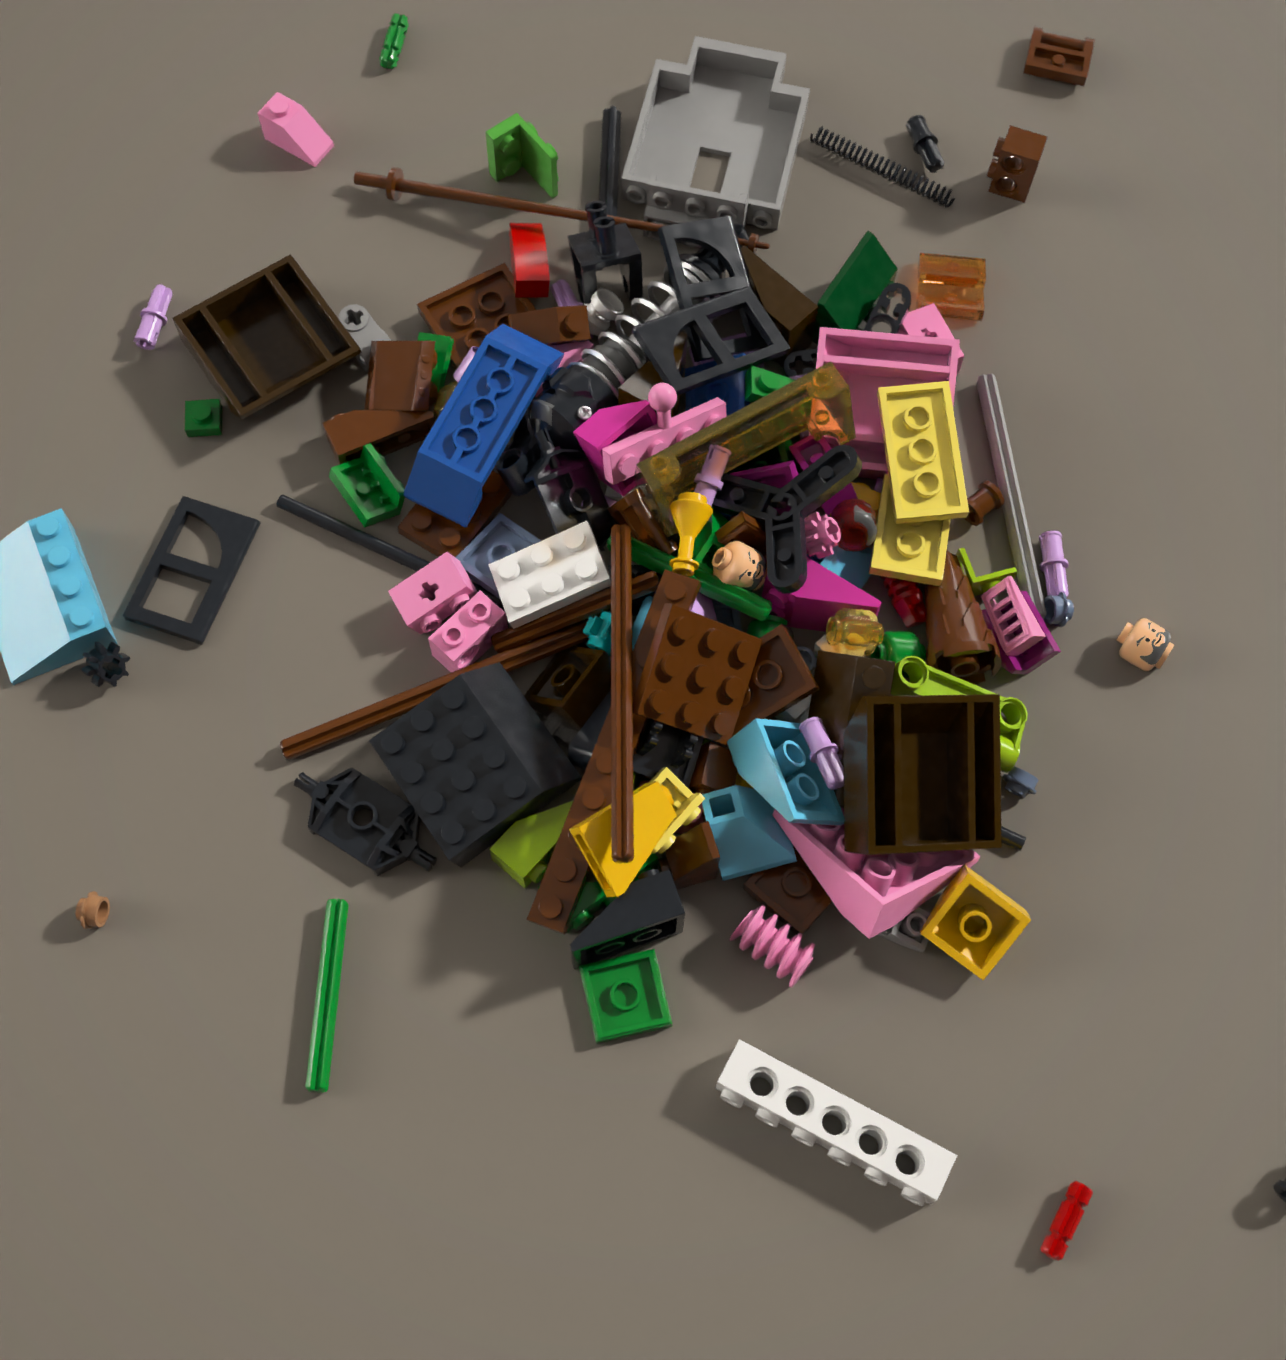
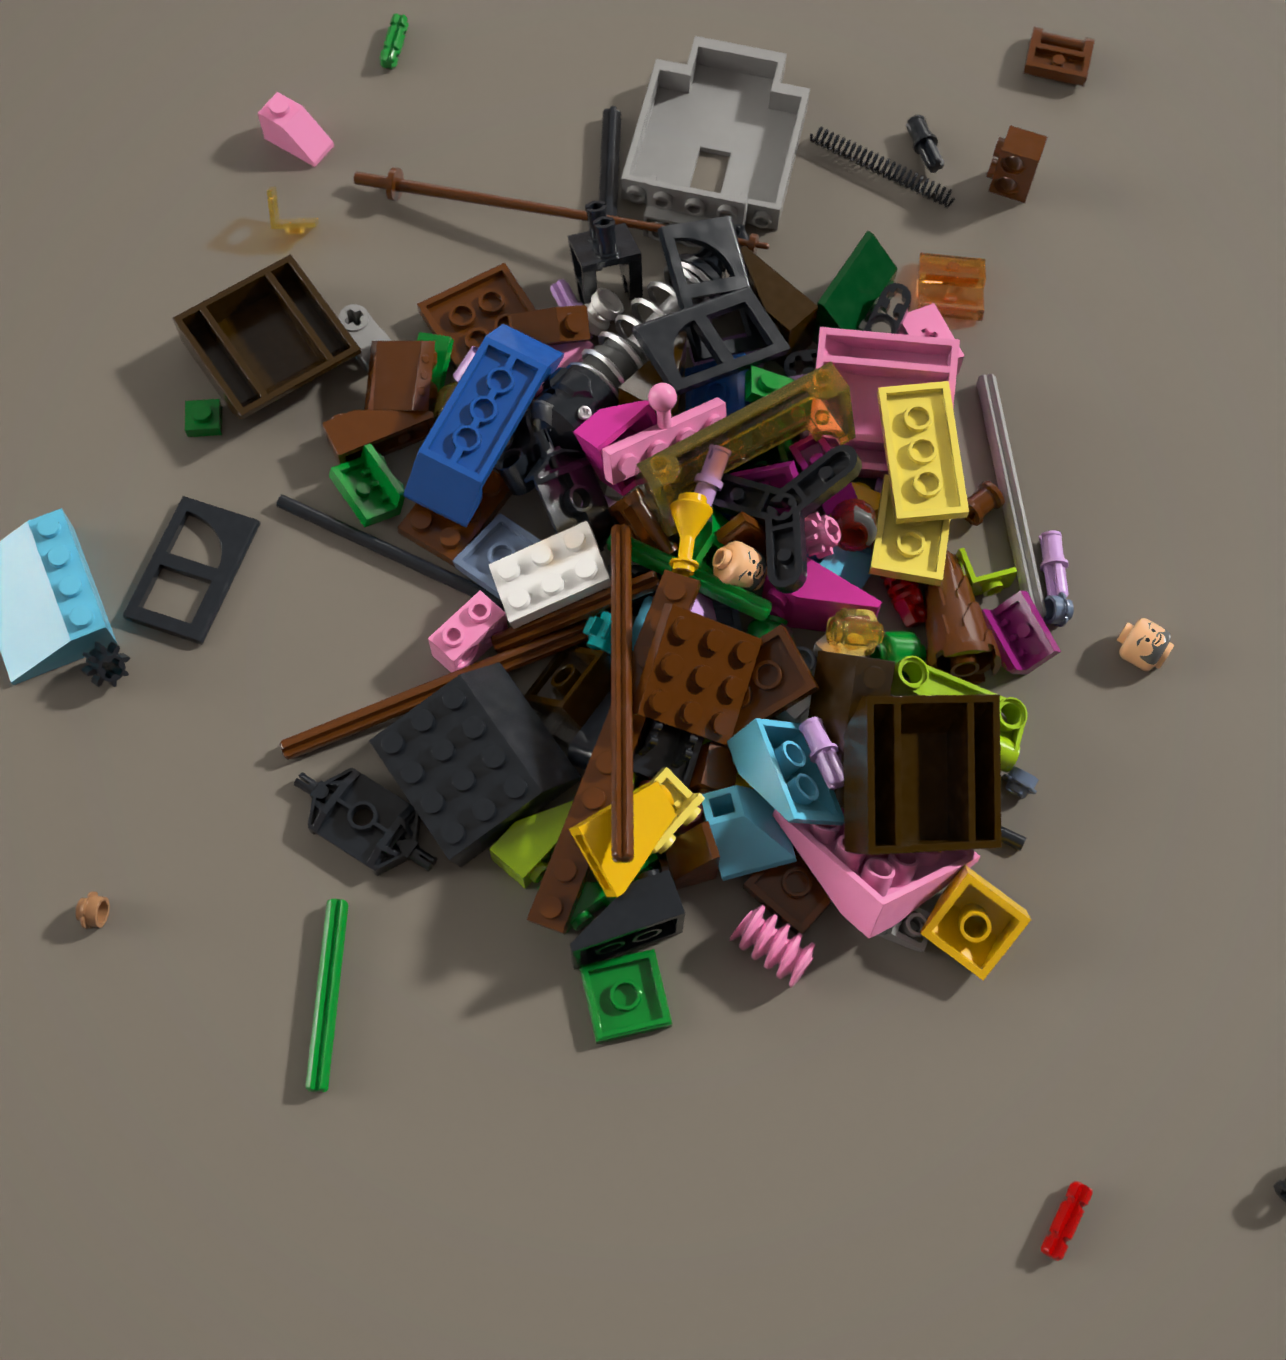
(153, 317): lavender axle -> none
(291, 226): none -> clear yellow bracket
(433, 593): bright pink brick -> none
(516, 145): bright green bracket -> none
(529, 260): red slope -> none
(930, 1159): white brick -> none
(1031, 632): bright pink slope -> none

